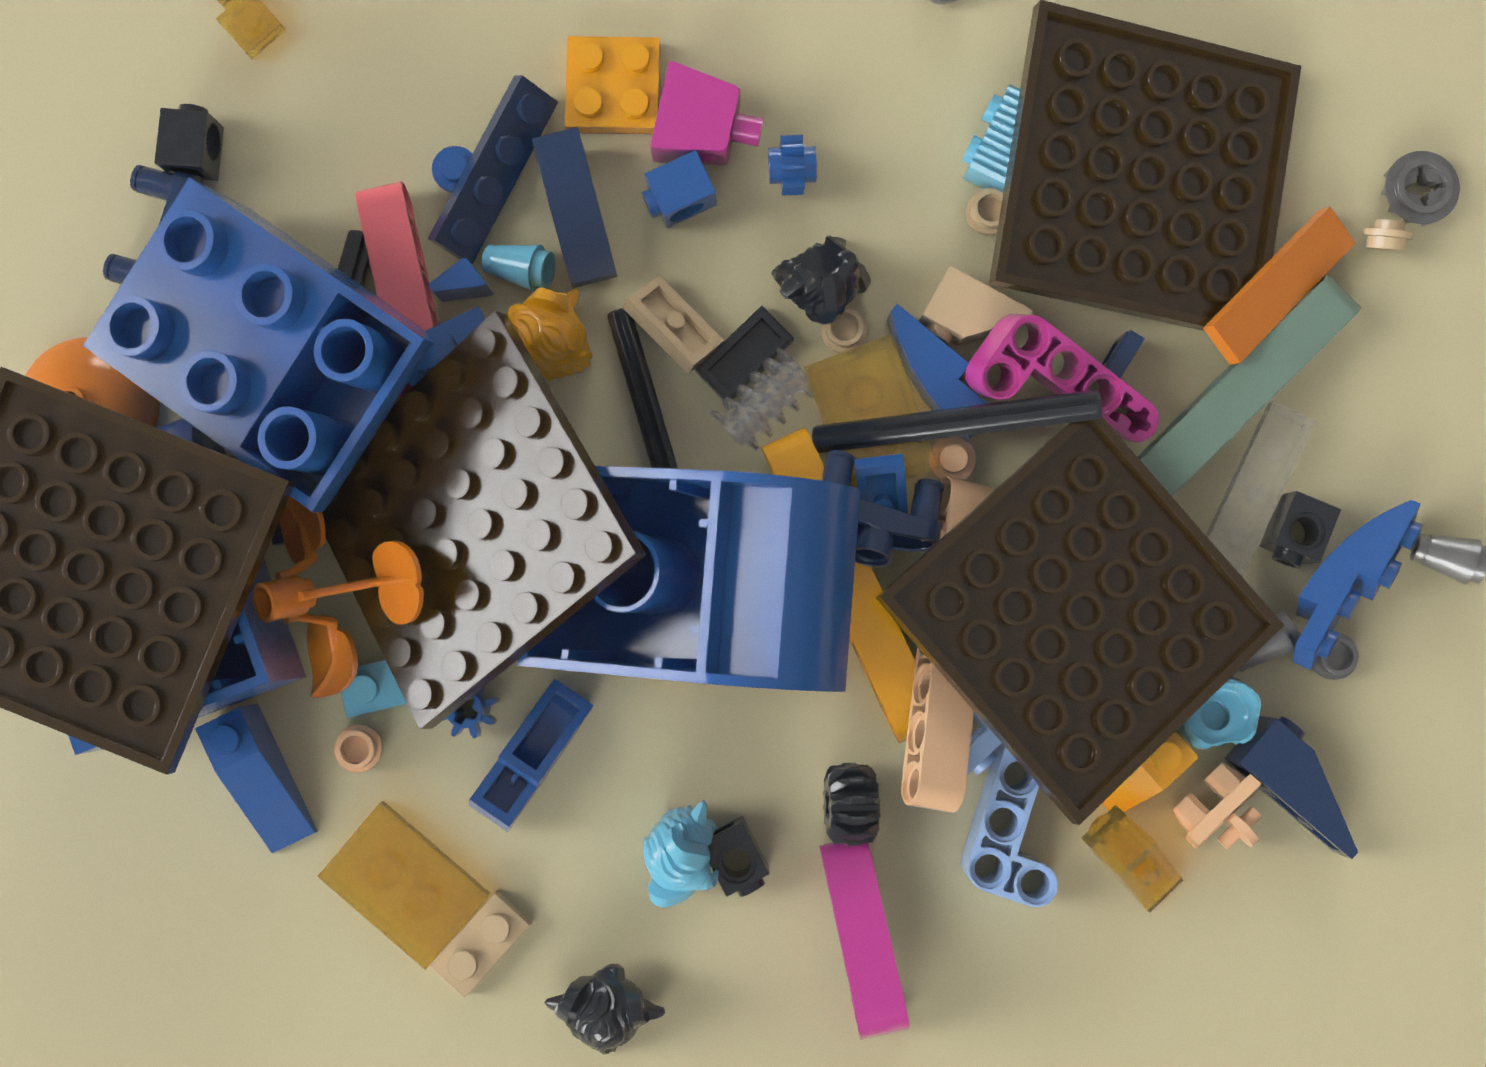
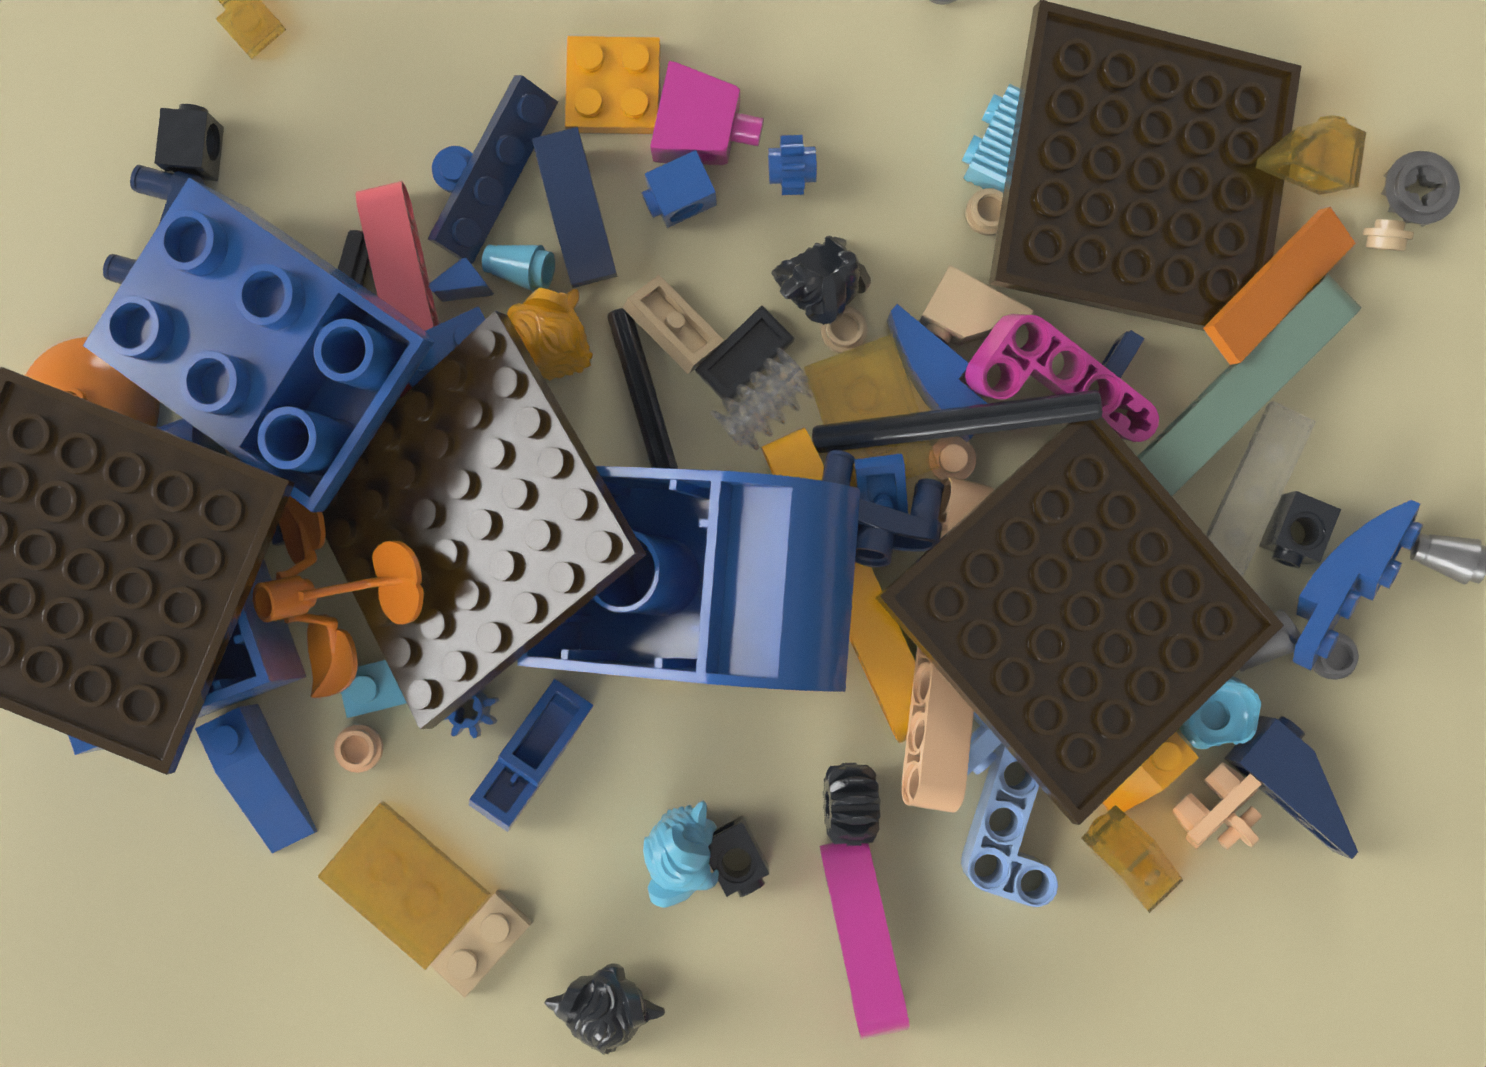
(1318, 156): none -> clear yellow slope

